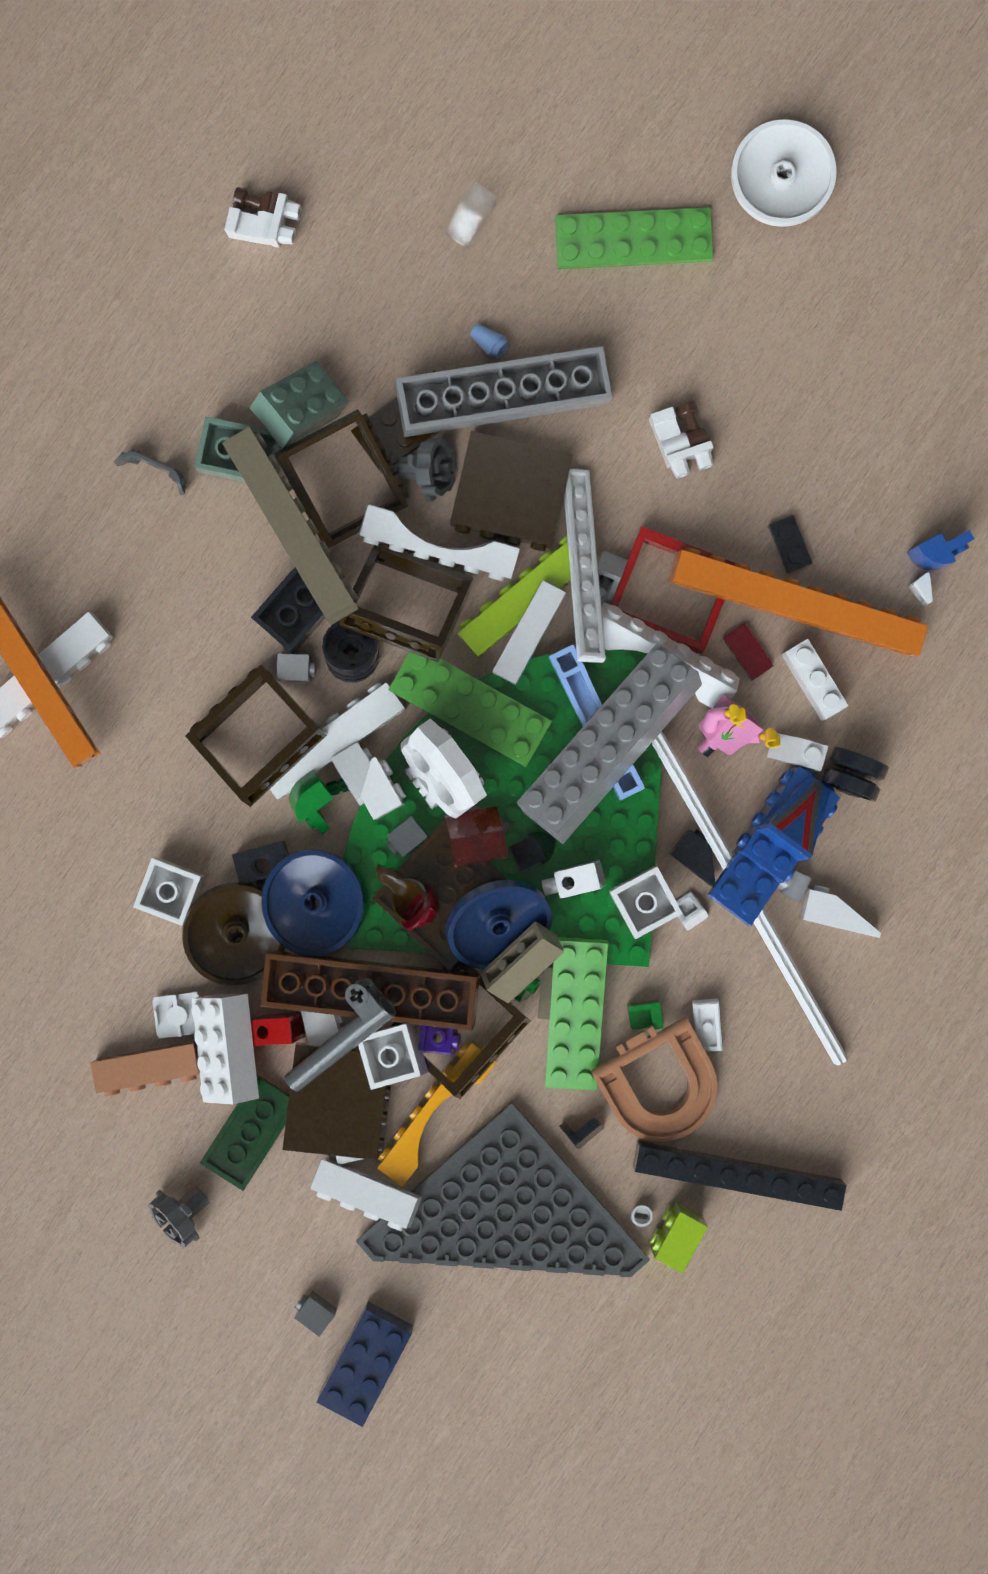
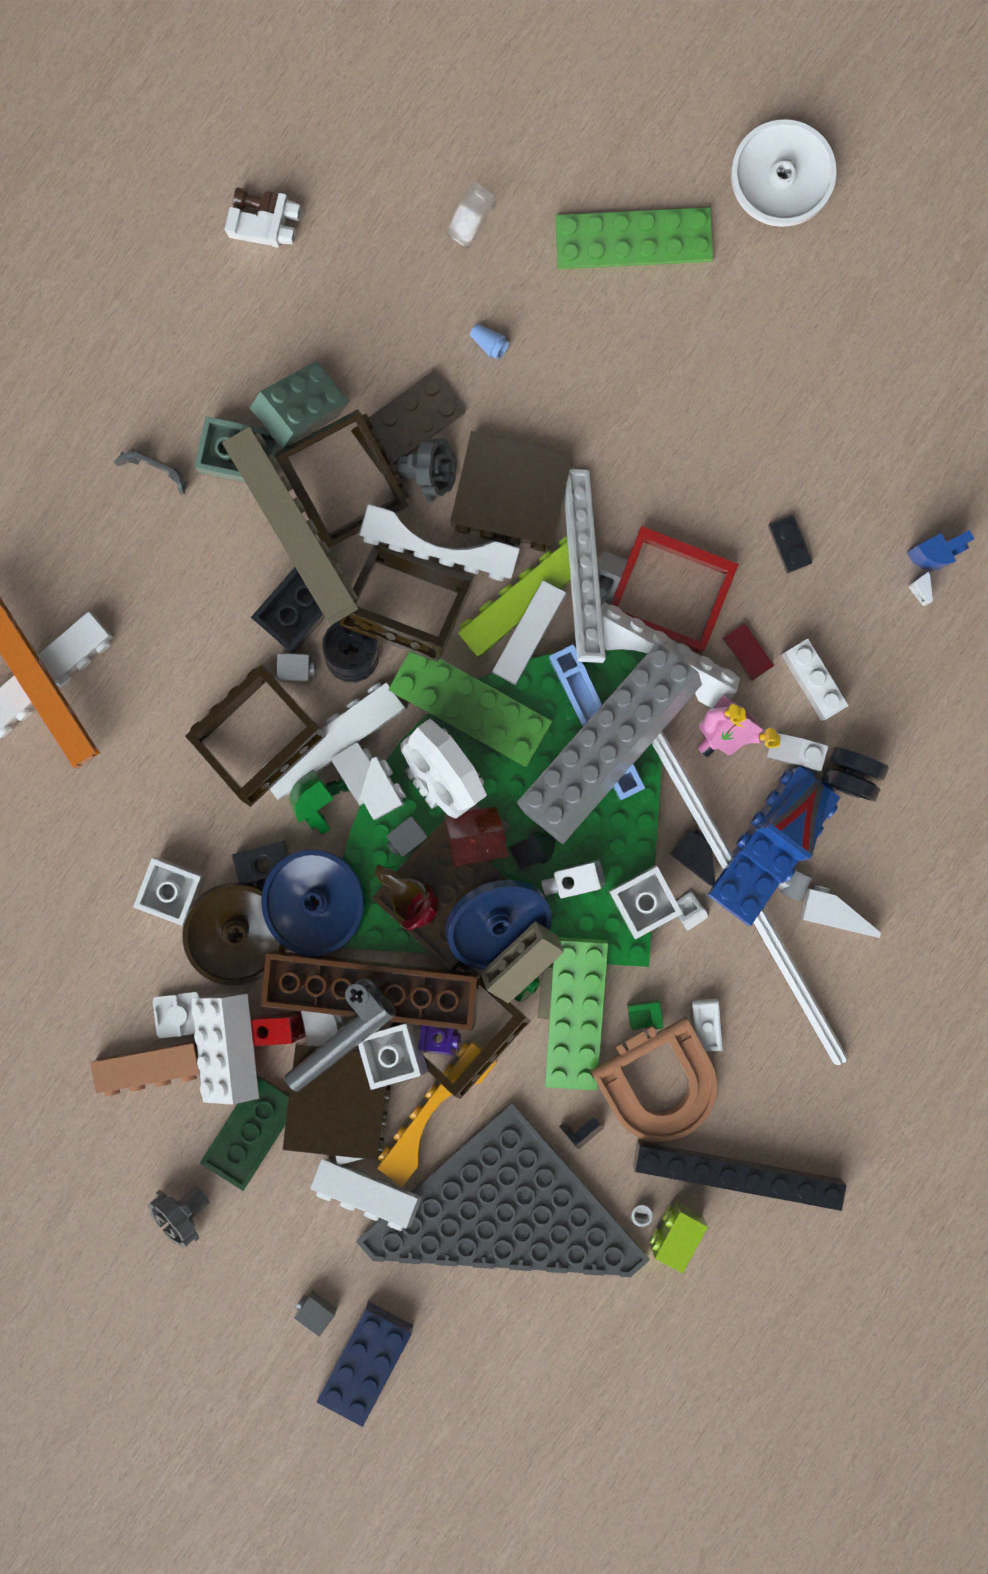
(503, 391): light grey brick -> none
(681, 447): white hips -> none
(798, 603): orange brick -> none

